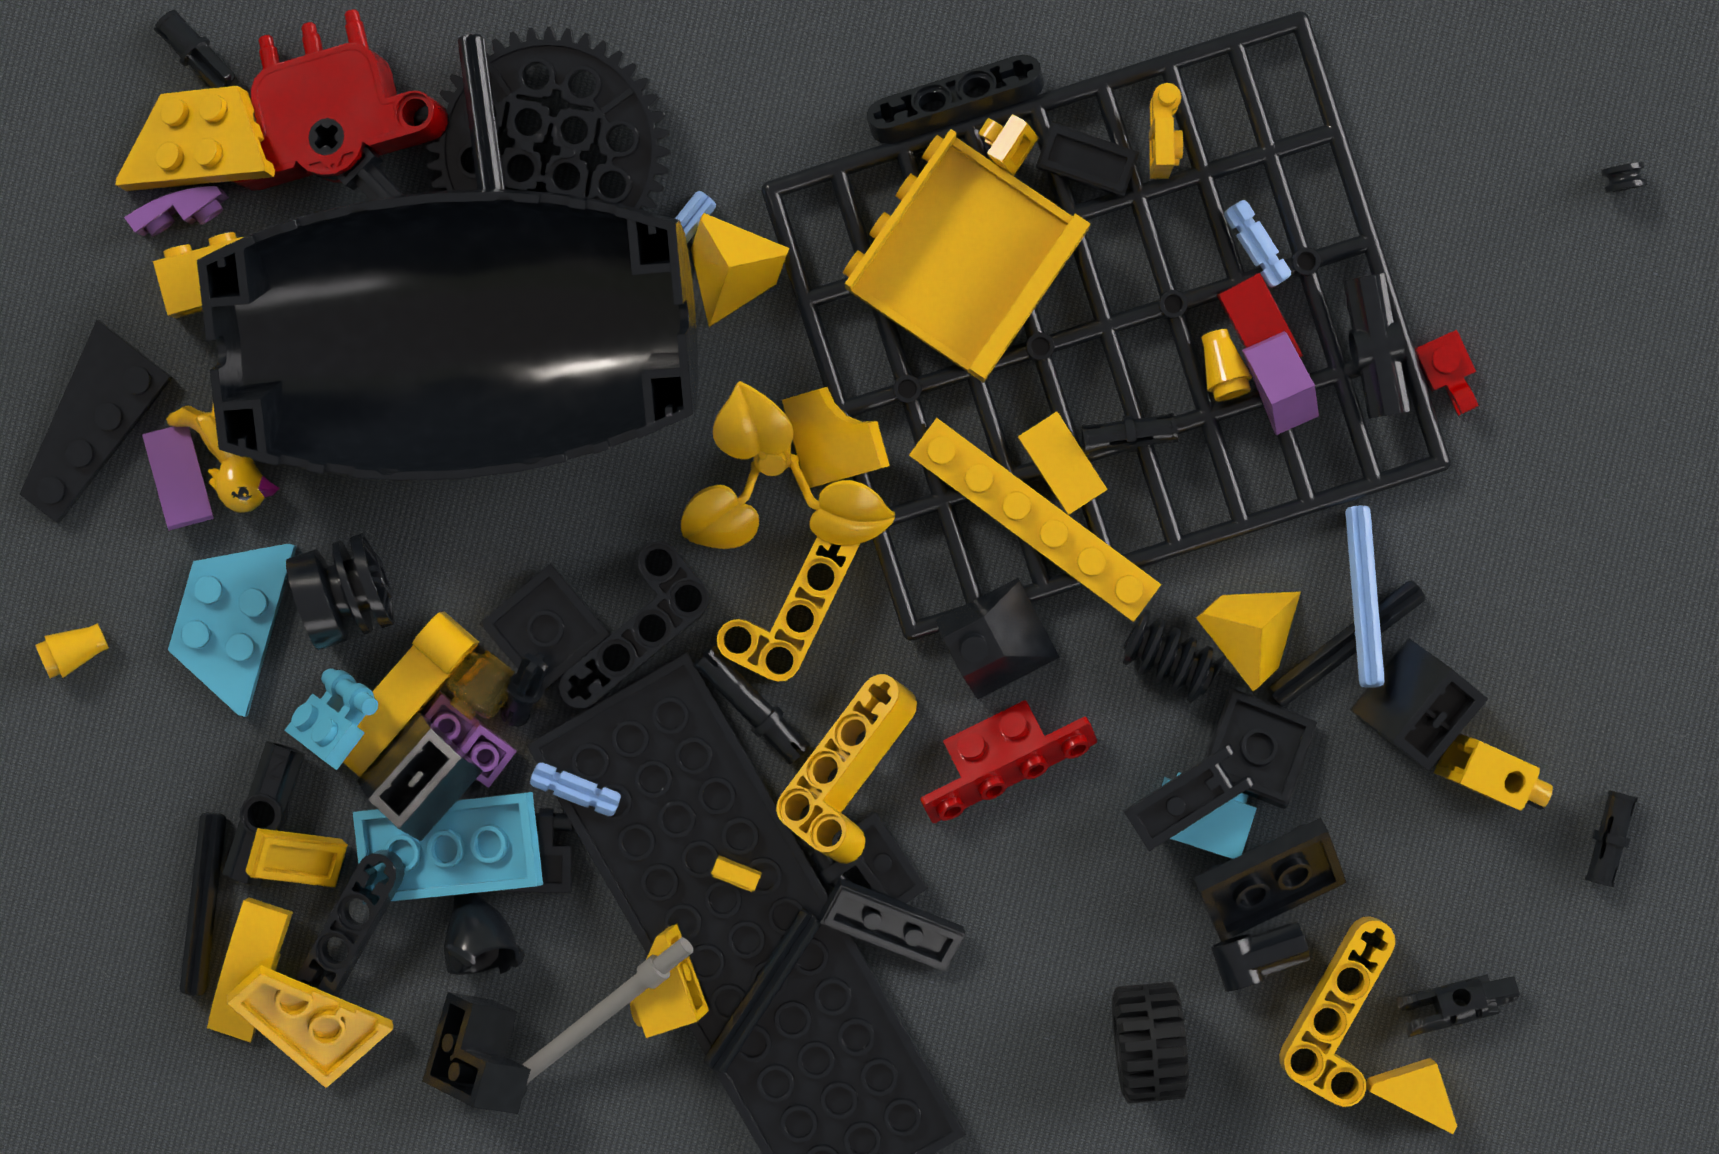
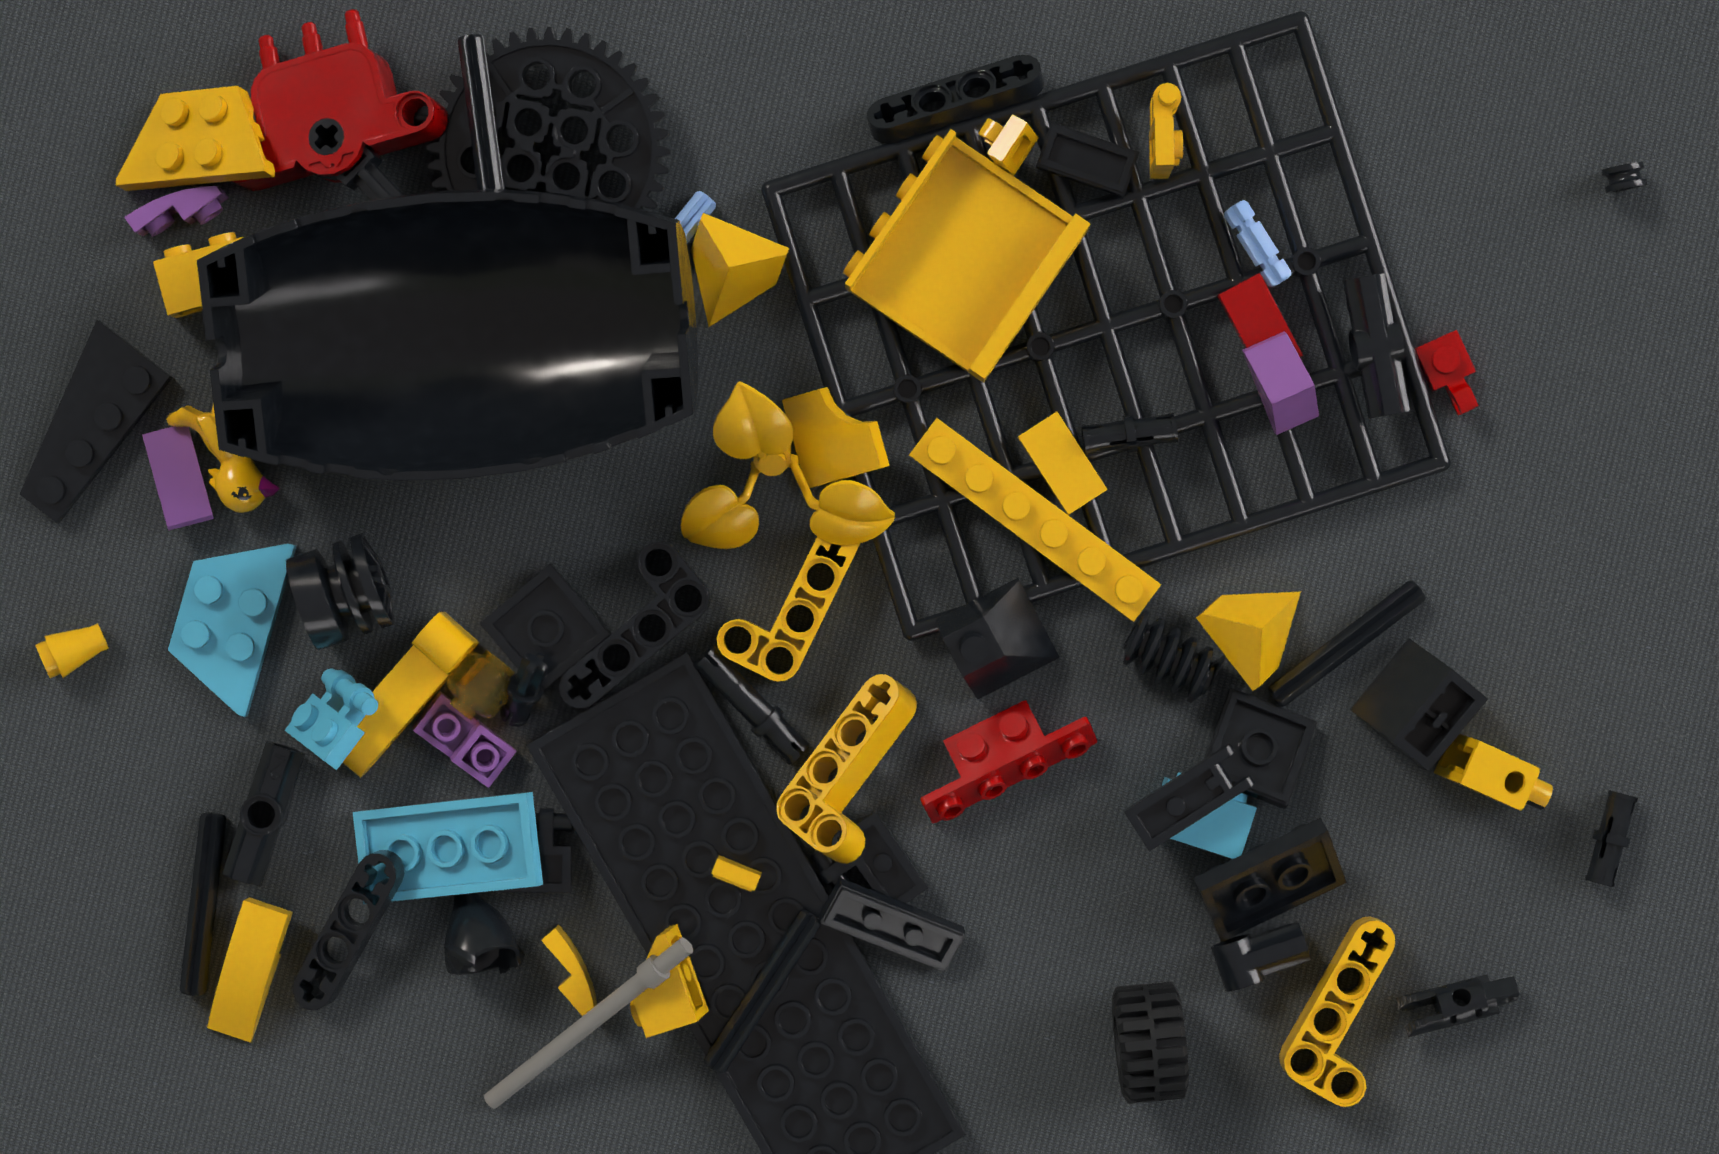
(194, 50): black axle -> none
(296, 857): yellow tile -> none
(307, 1023): yellow wing -> none
(418, 777): black slope -> none
(471, 1052): black brick -> none
(575, 789): light blue axle -> none
(578, 986): none -> yellow slope
(1224, 367): yellow cone -> none
(1364, 596): light blue axle -> none
(1417, 1090): yellow slope -> none

